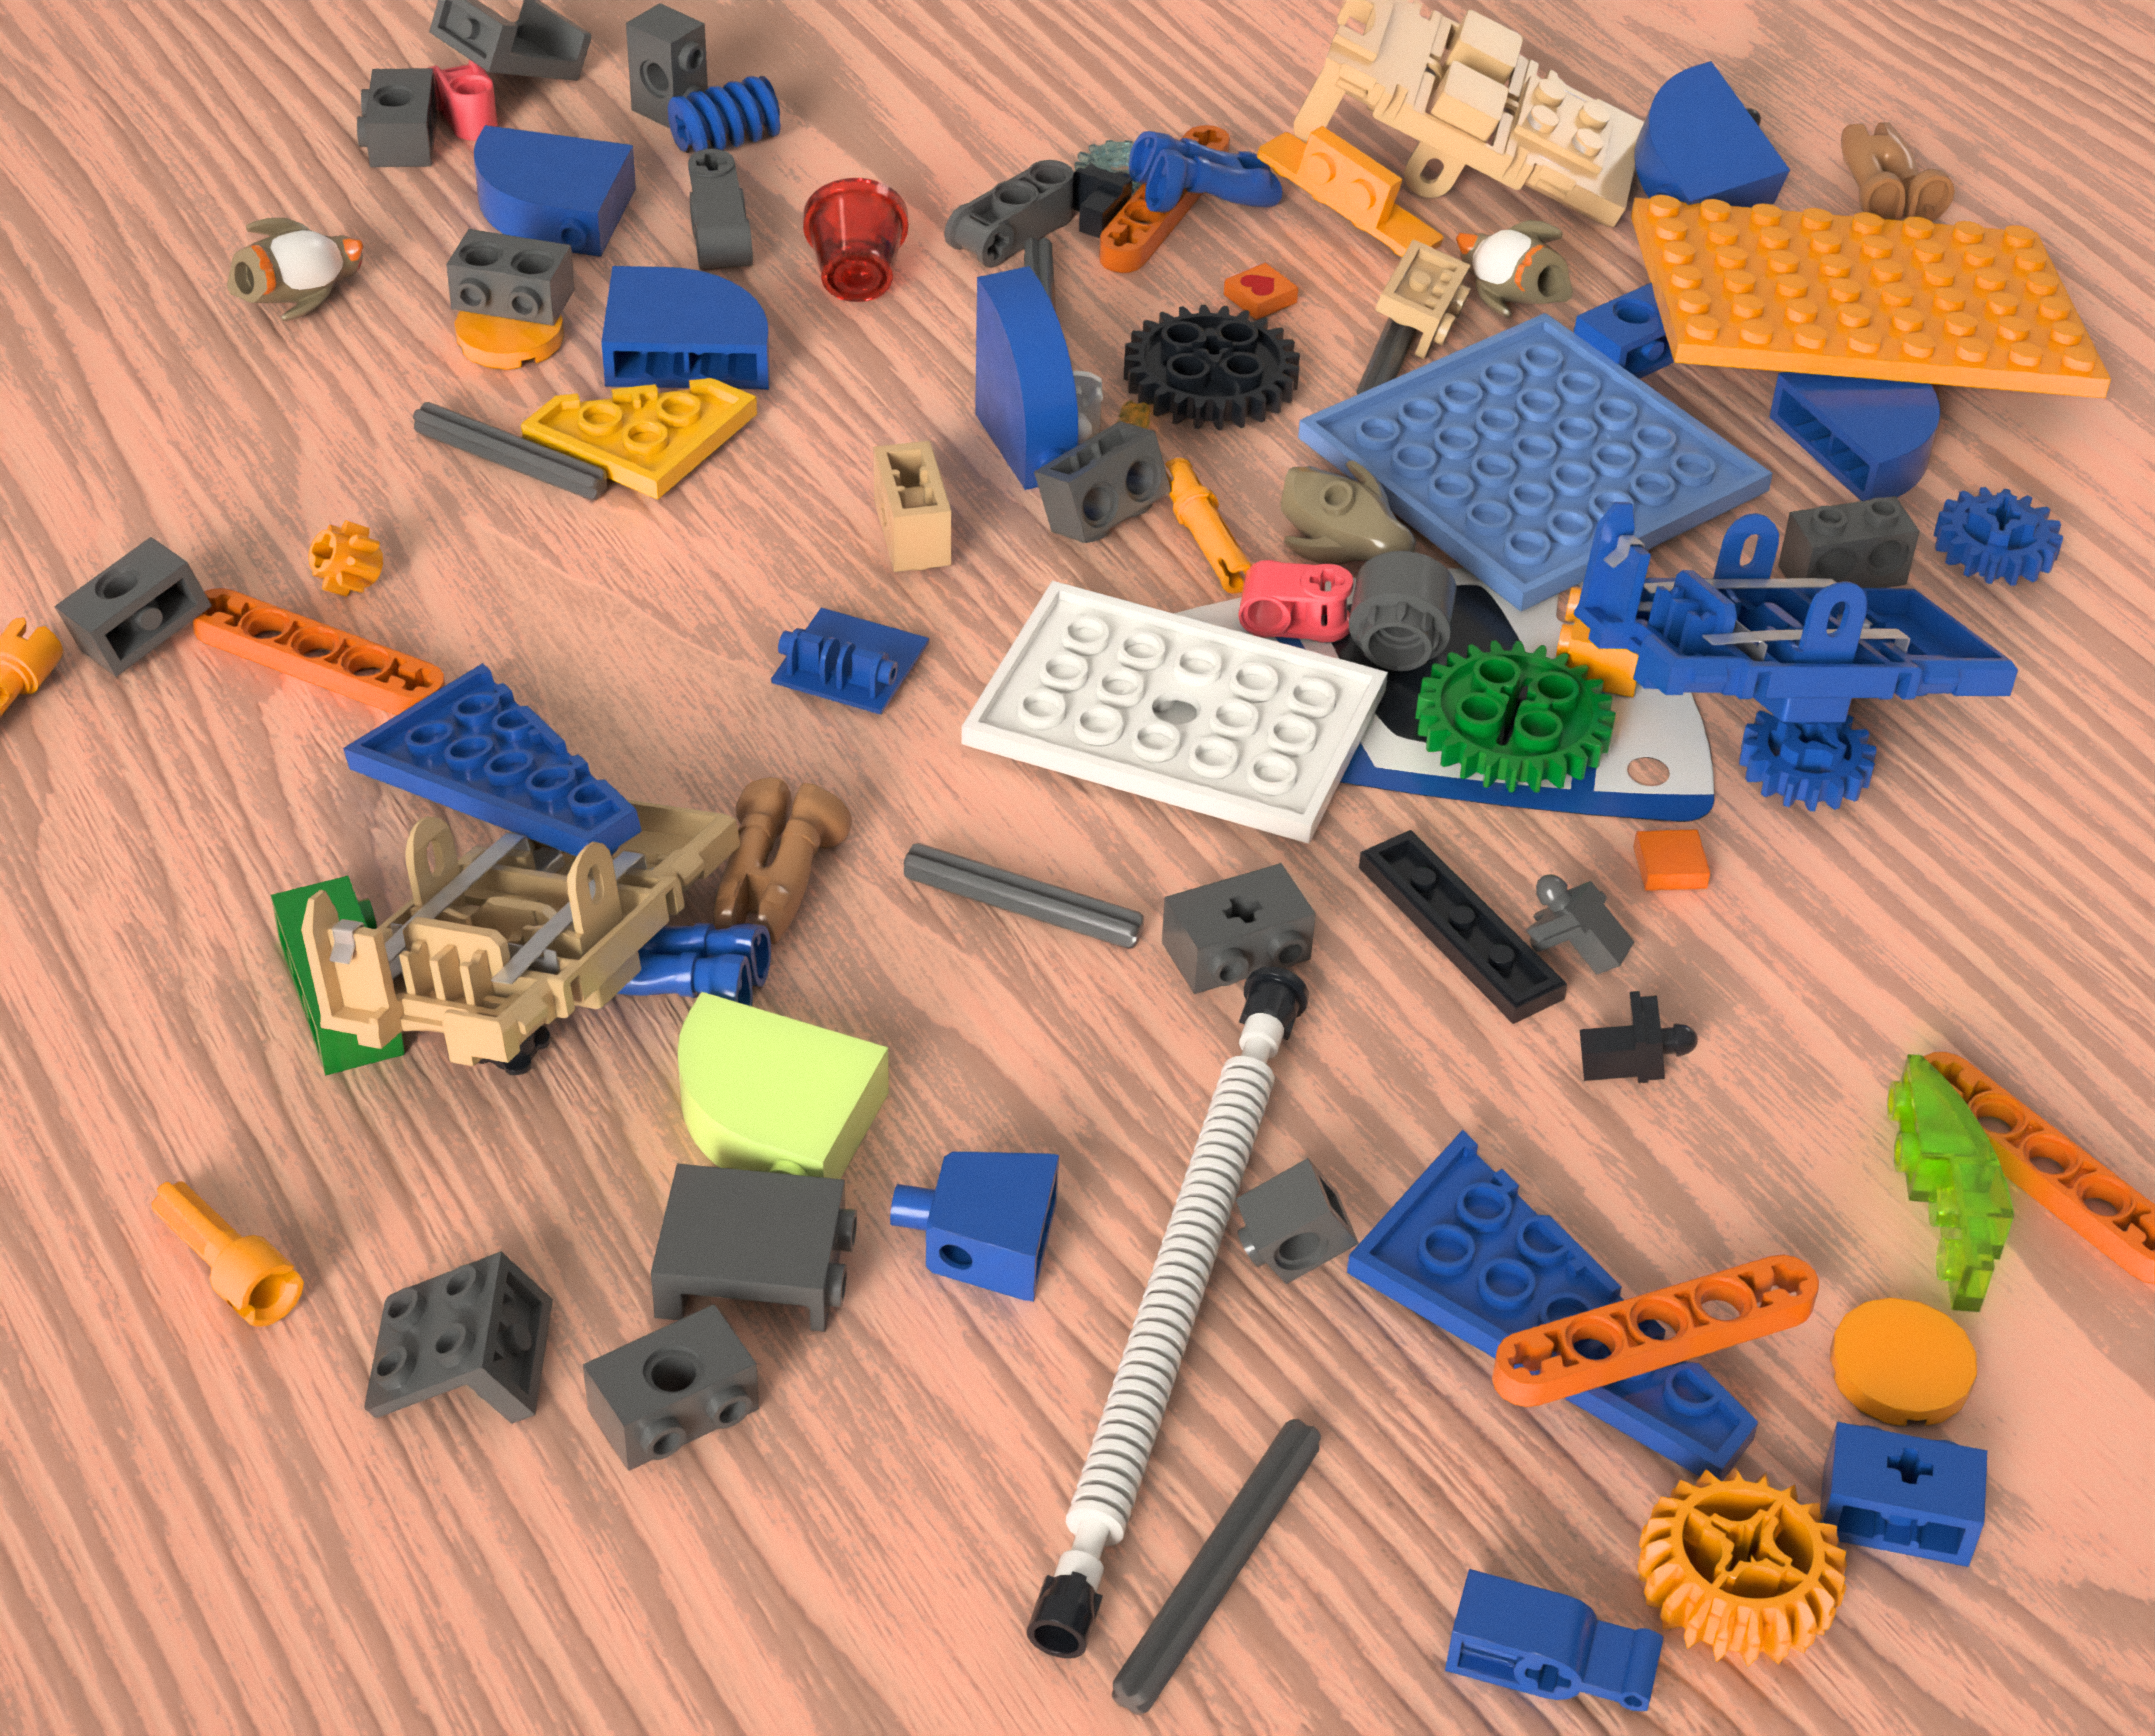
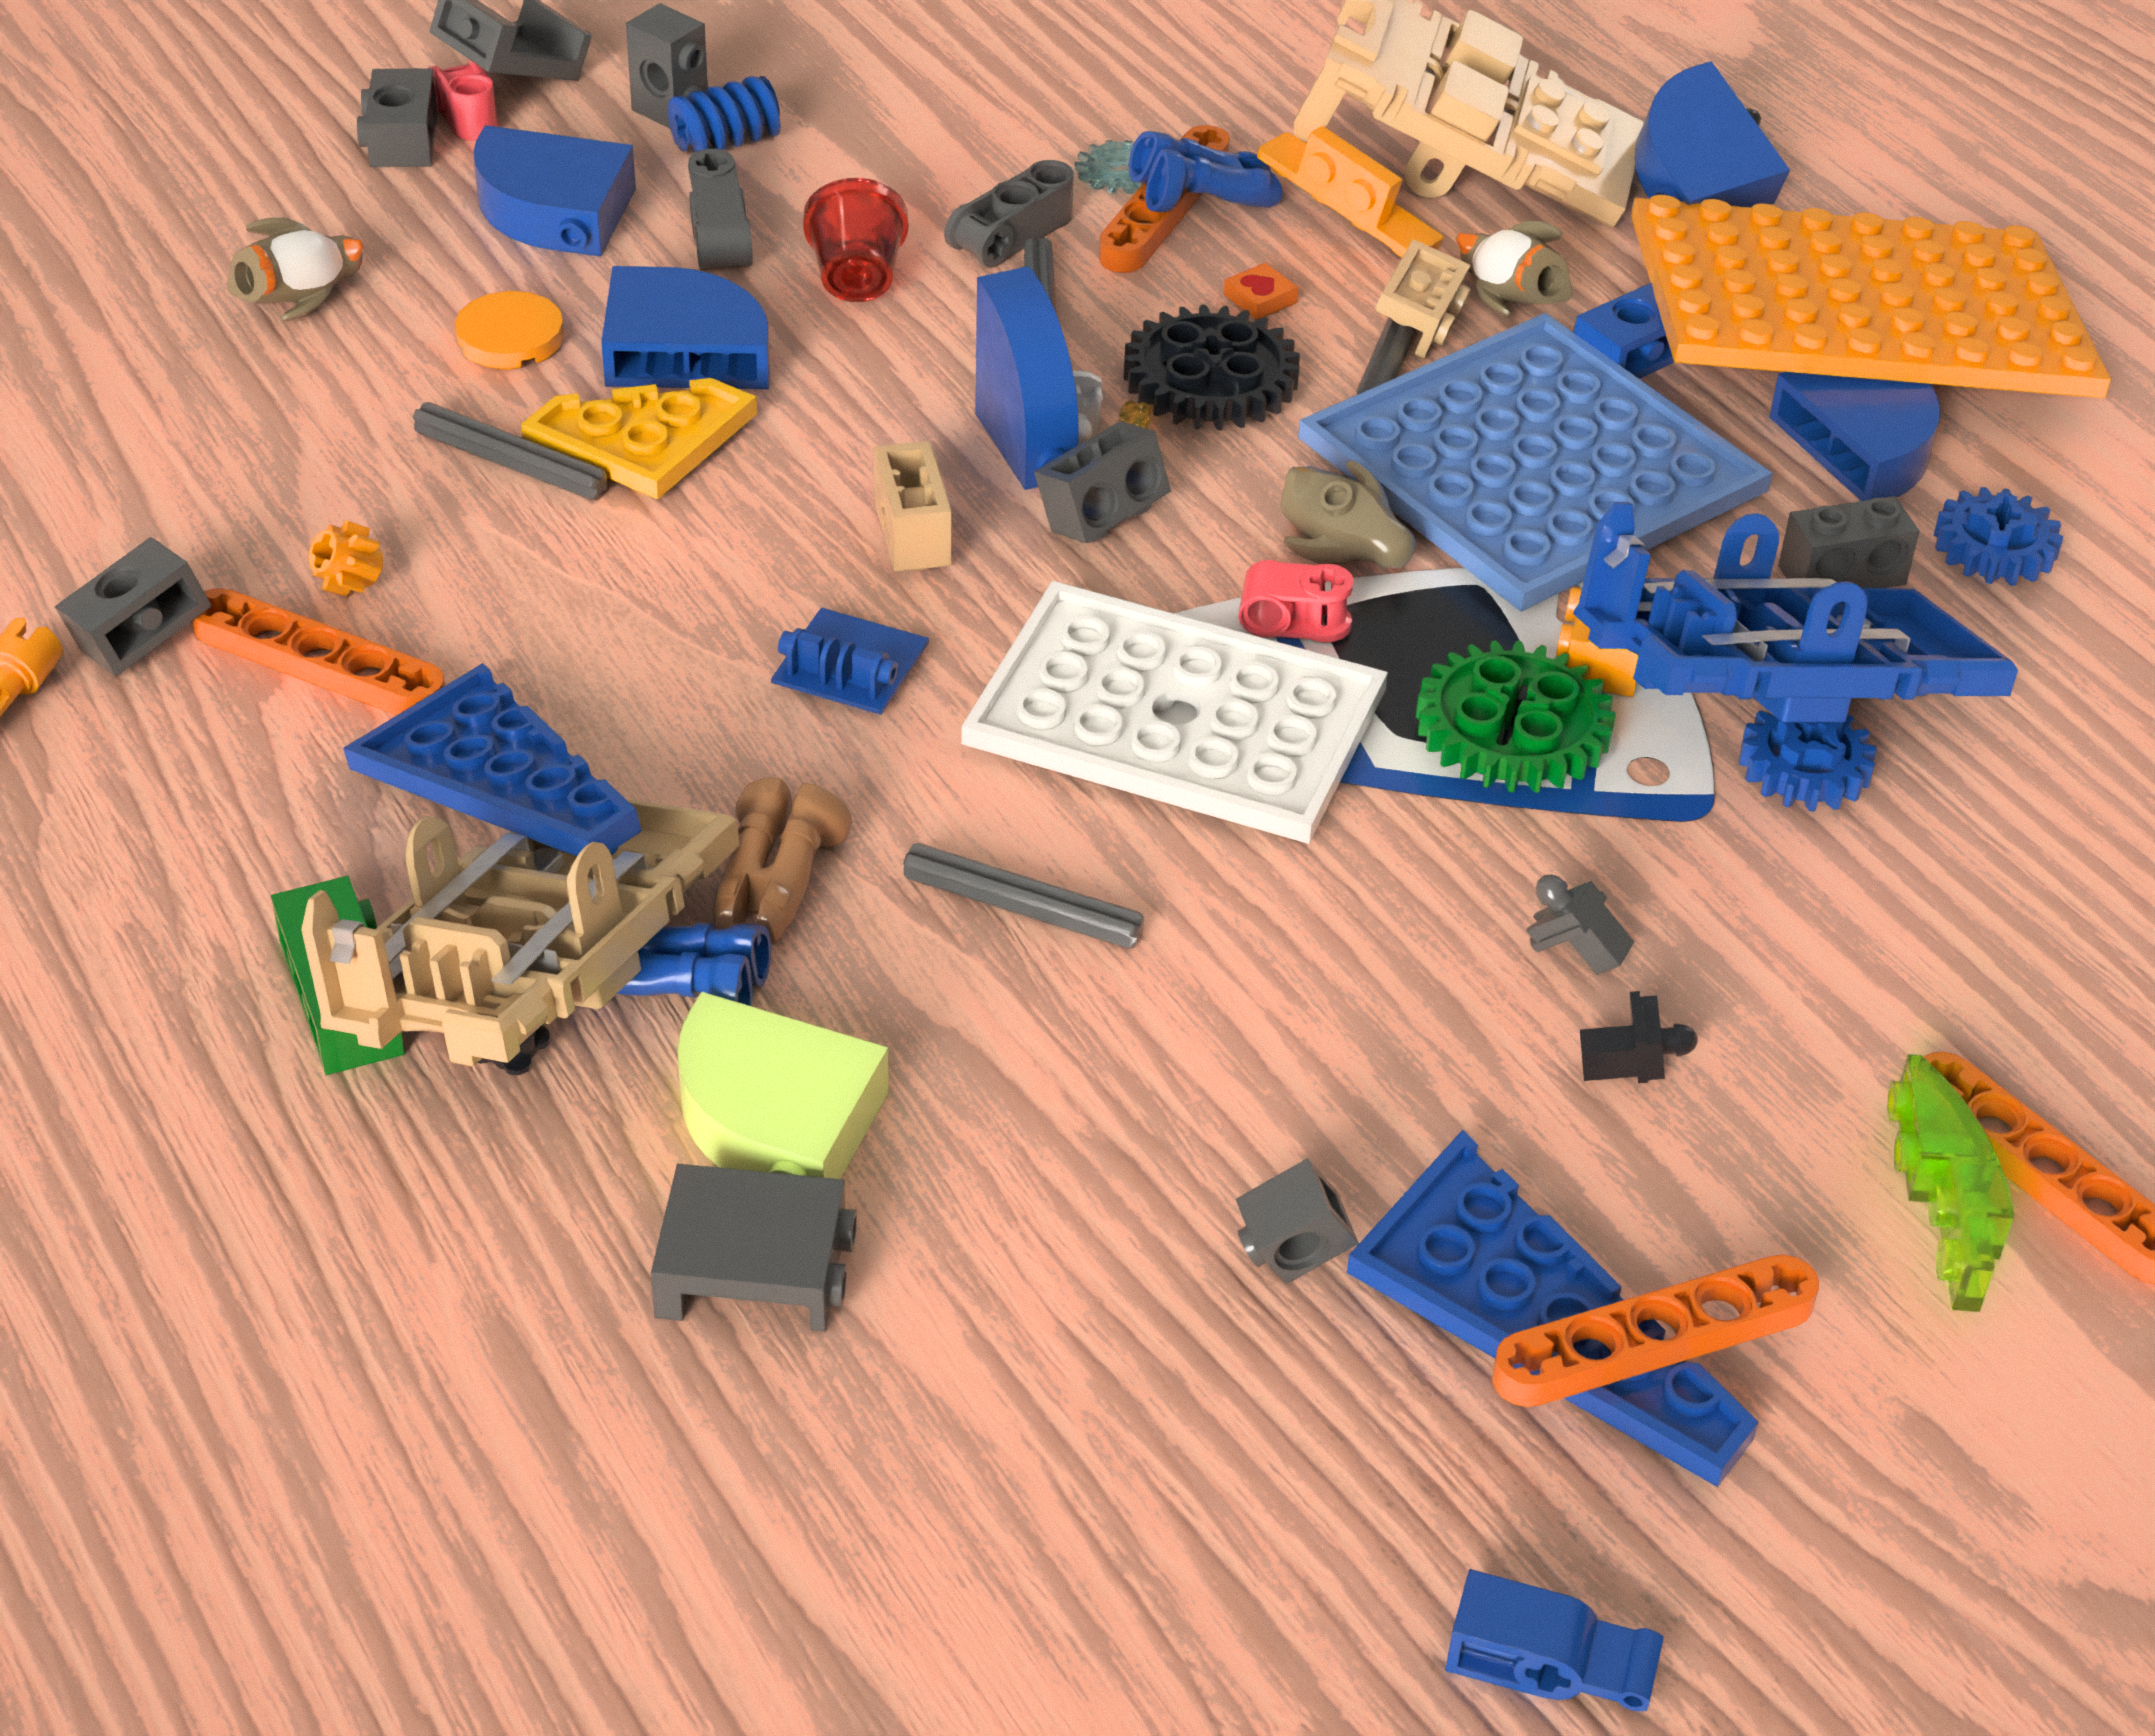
(244, 1269): light orange piece -> none
(462, 1328): dark grey bracket -> none
(510, 277): dark grey brick -> none
(671, 1387): dark grey brick -> none
(985, 1218): blue torso -> none
(1099, 197): black piece -> none
(1166, 1316): white hose -> none
(1199, 512): light orange pin -> none
(1215, 1567): dark grey axle -> none
(1237, 927): dark grey brick -> none
(1402, 609): dark grey piece -> none
(1462, 926): black tile -> none
(1671, 859): orange tile -> none
(1742, 1566): light orange gear -> none
(1890, 176): medium nougat piece -> none
(1903, 1361): light orange tile -> none
(1904, 1493): blue brick -> none

